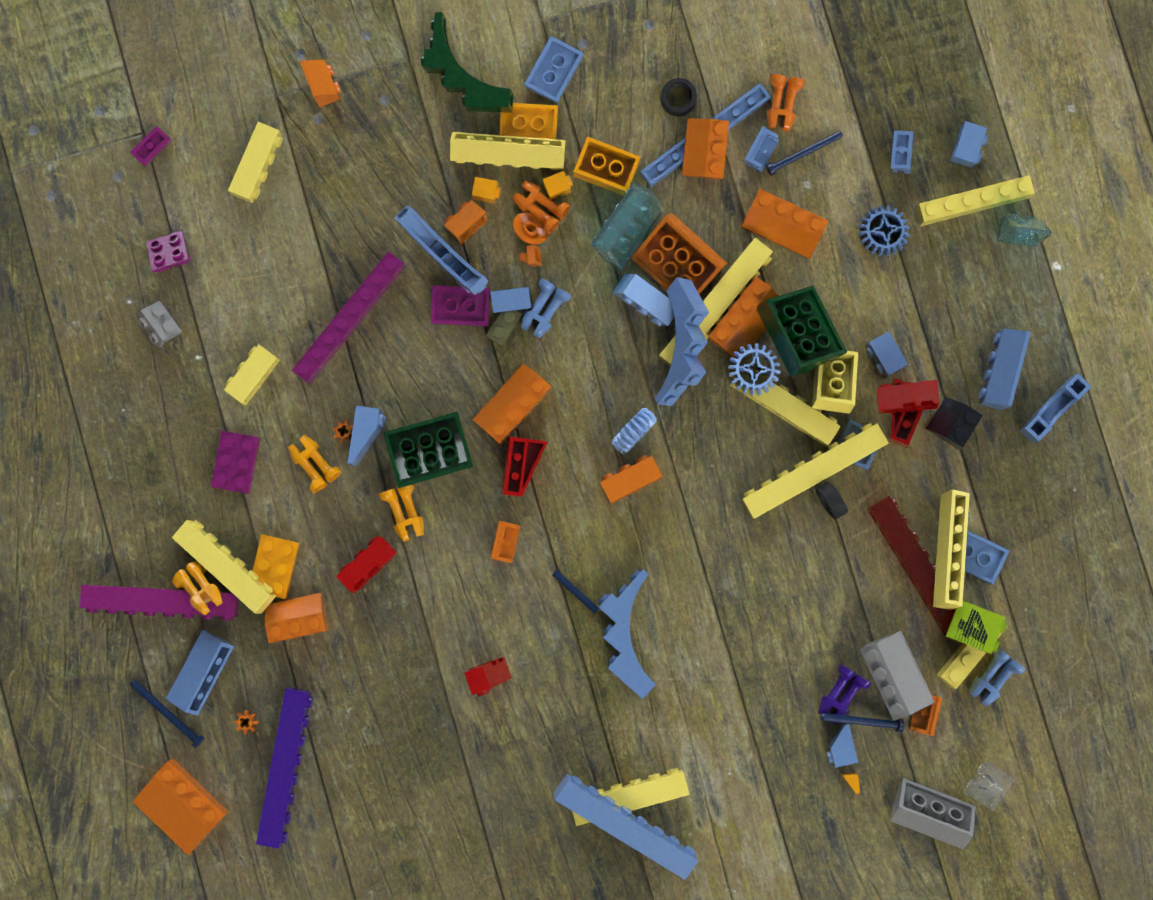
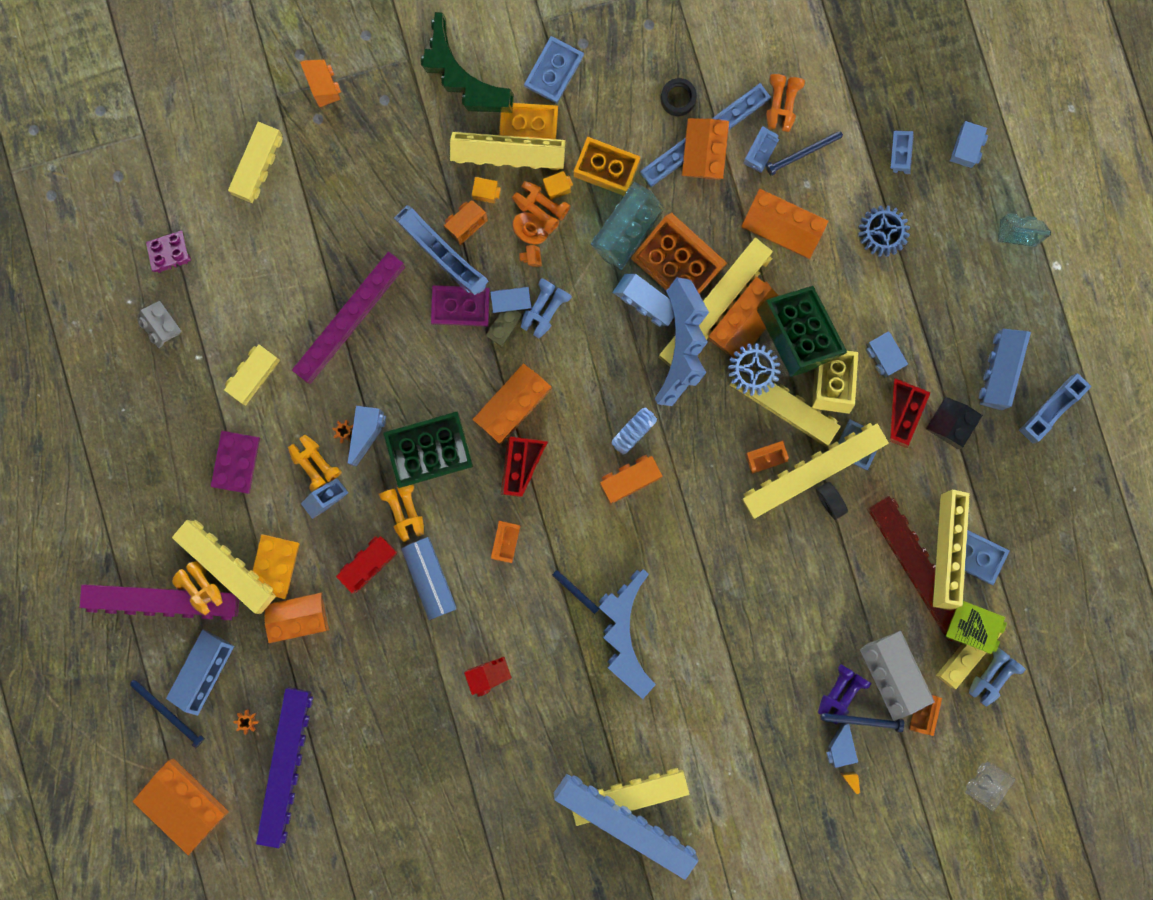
(150, 146): magenta plate -> none
(324, 498): none -> medium blue slope
(428, 578): none -> medium blue brick
(767, 457): none -> orange hinge
(908, 397): red wedge -> none
(933, 814): light grey slope -> none
(974, 200): light yellow brick -> none

